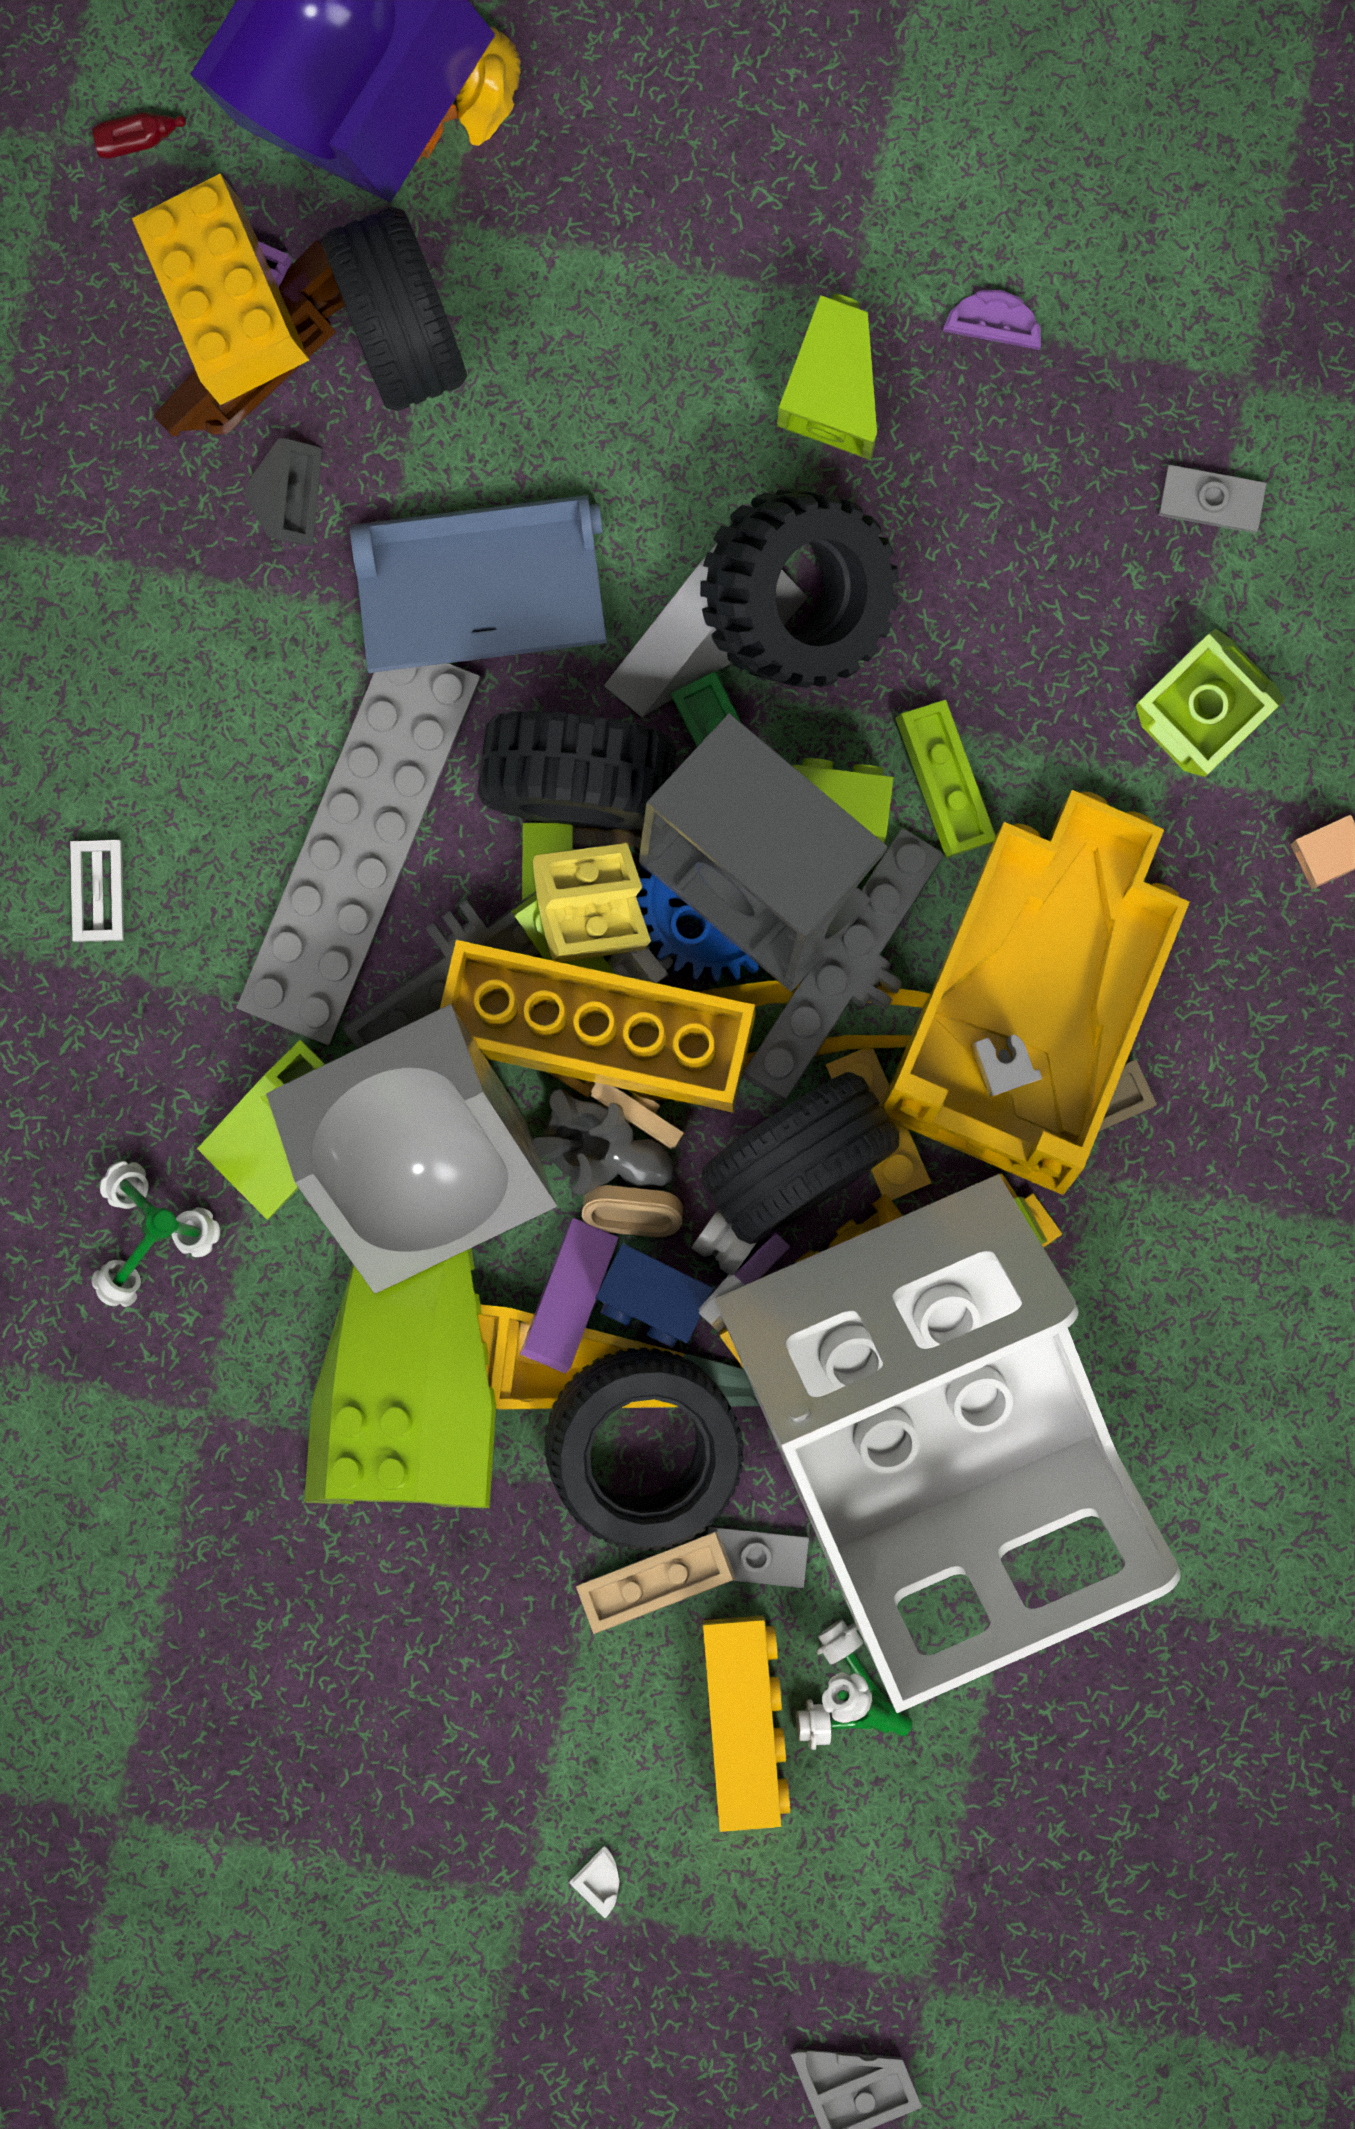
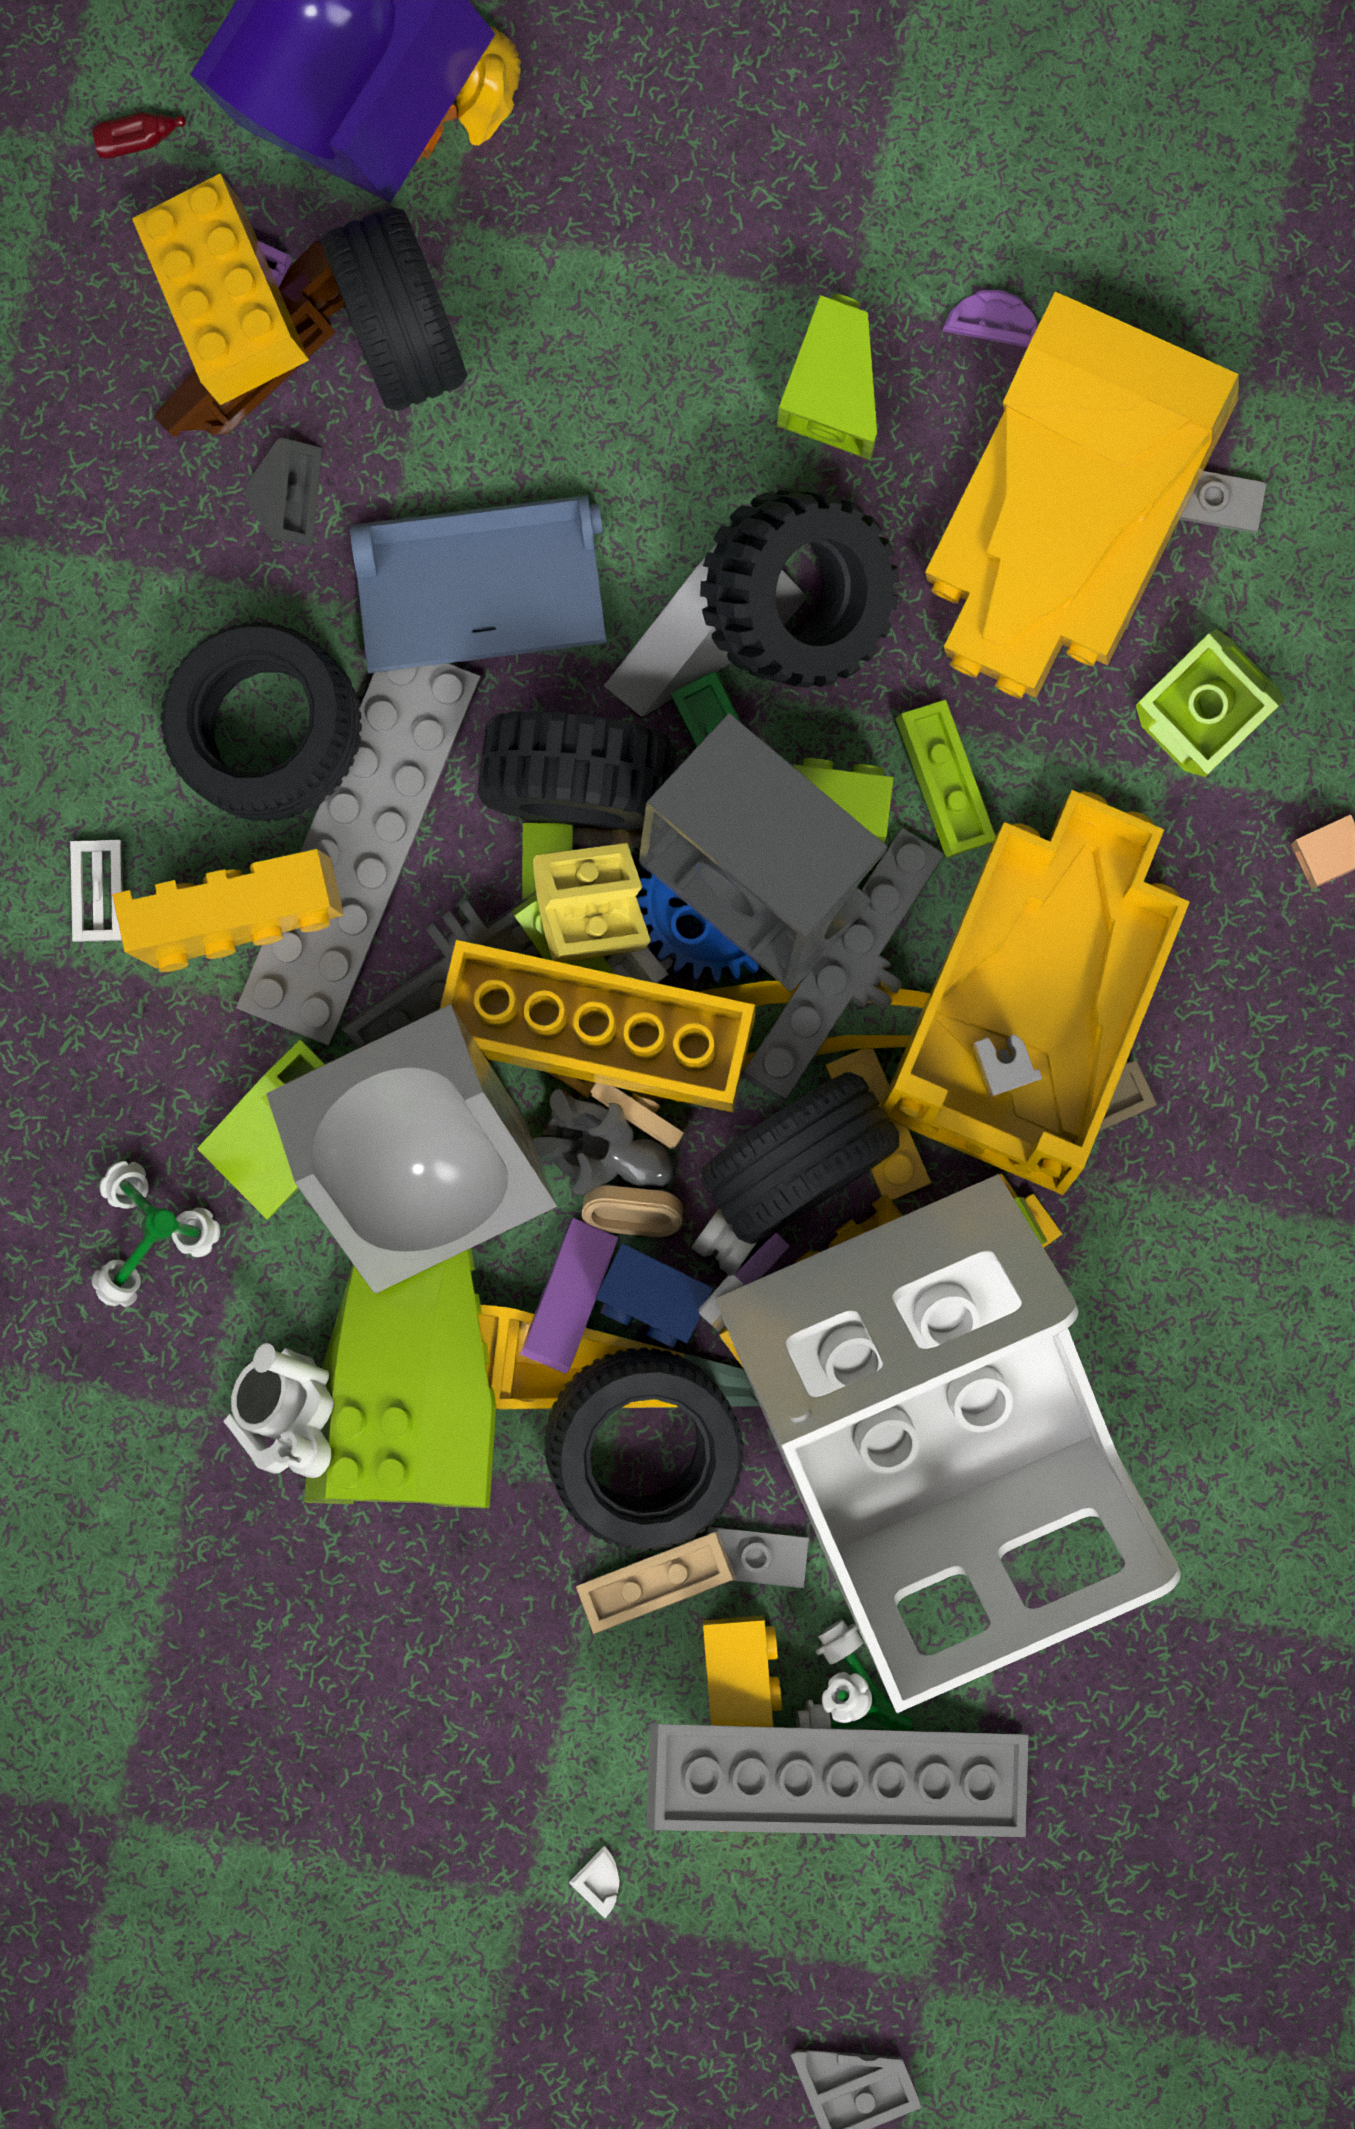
(212, 673): none -> black tyre
(229, 910): none -> yellow wedge
(287, 1402): none -> white piece
(836, 1781): none -> light grey plate
(1075, 494): none -> yellow panel

